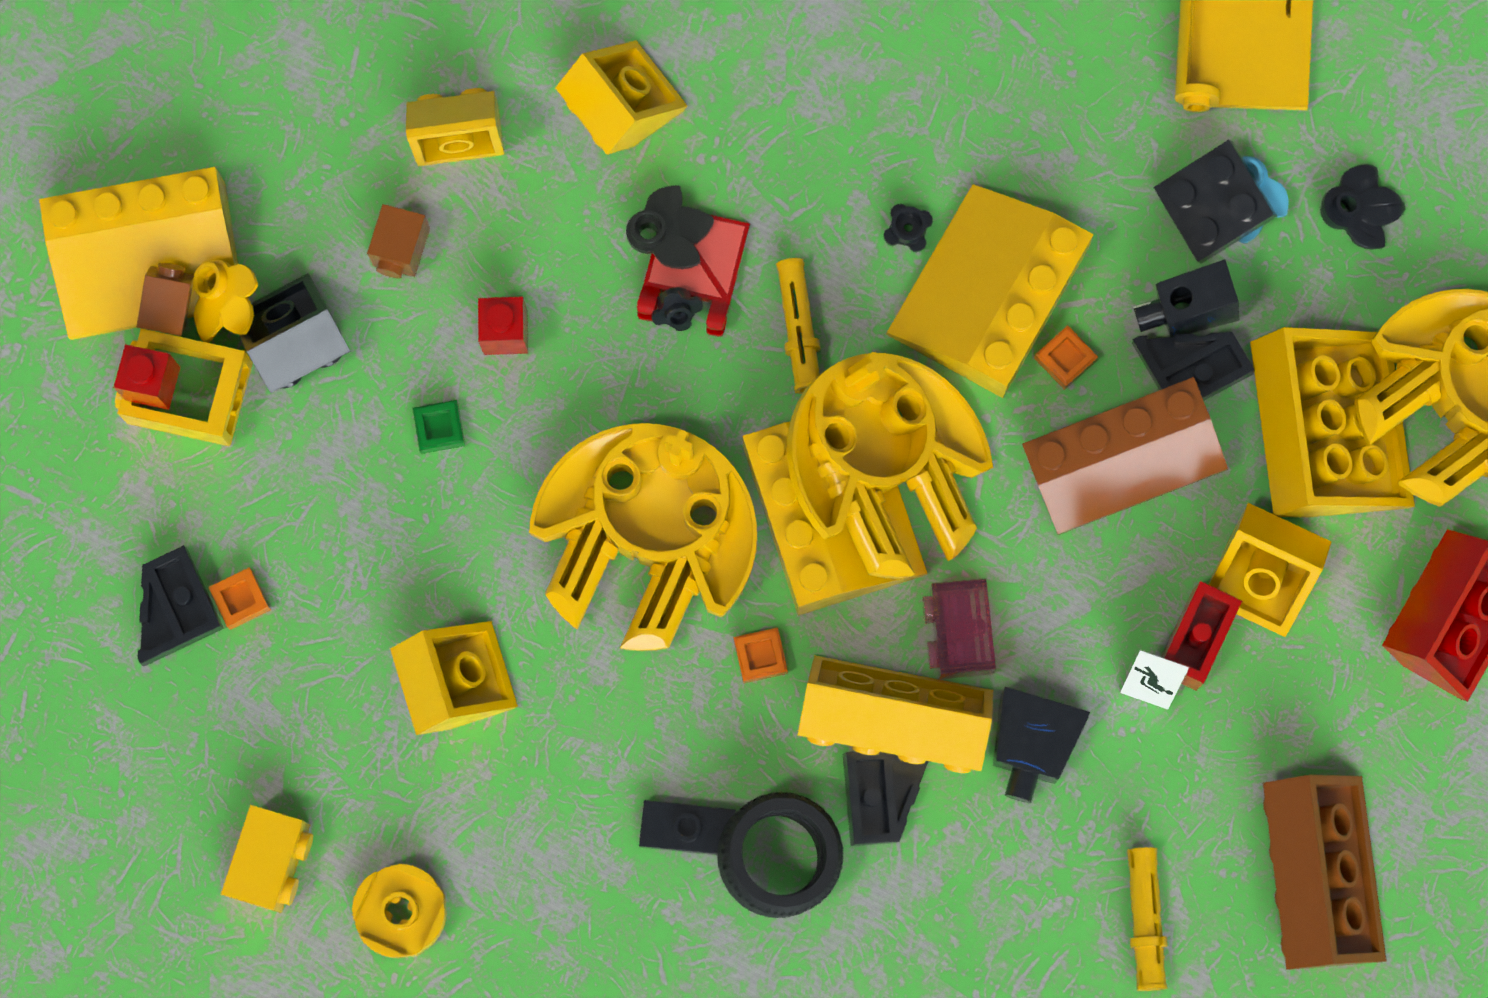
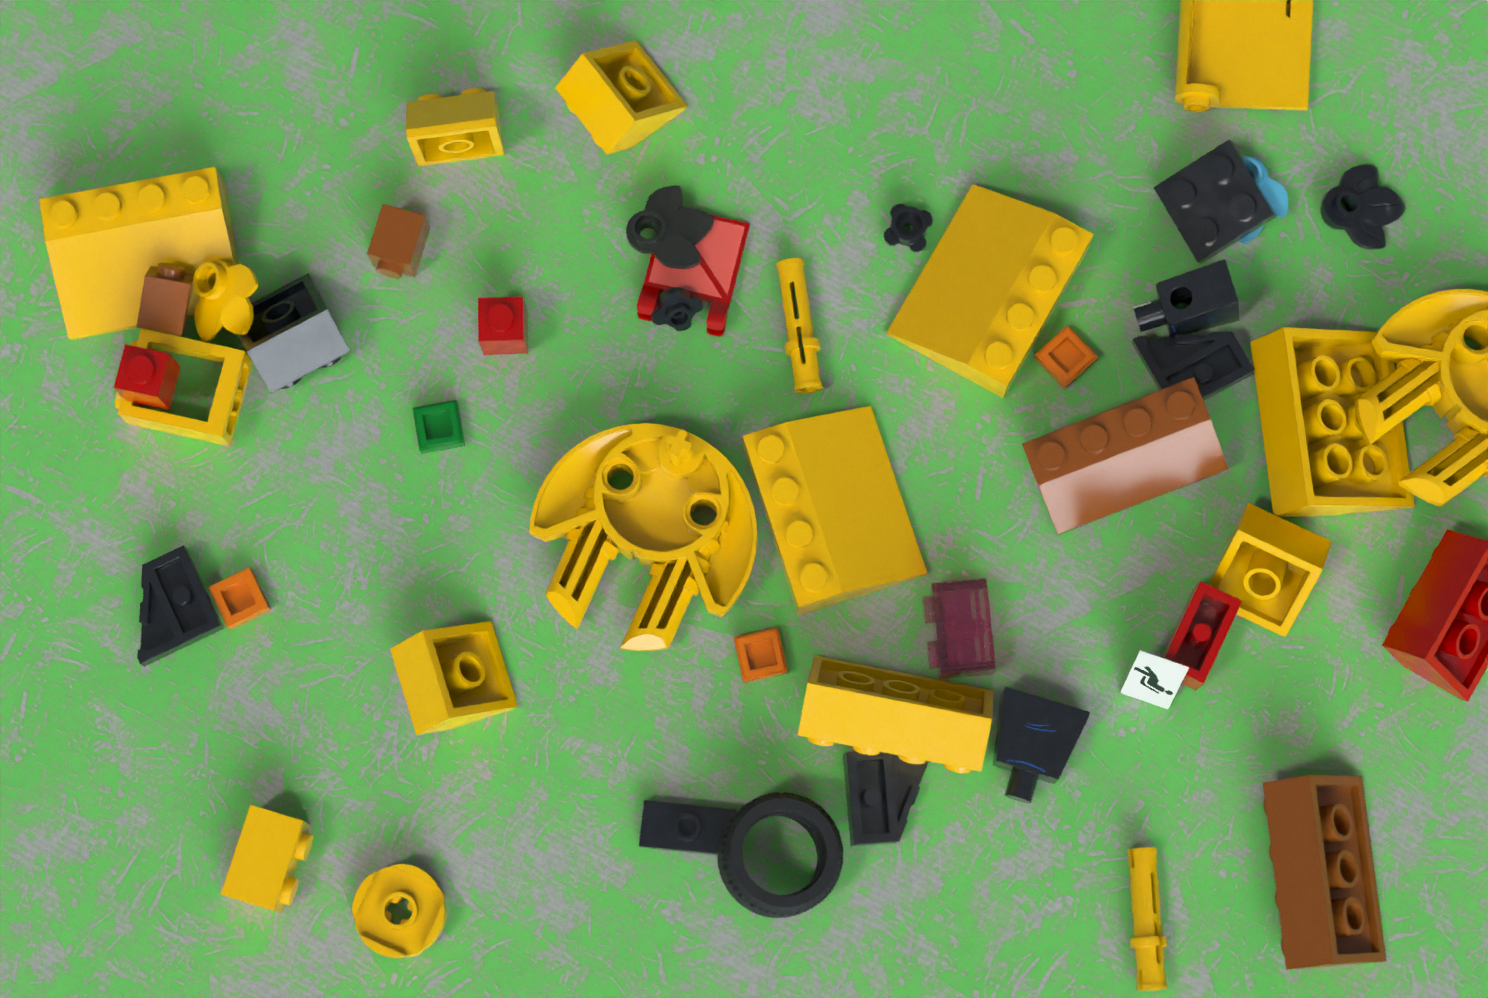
(880, 449): yellow piece -> none

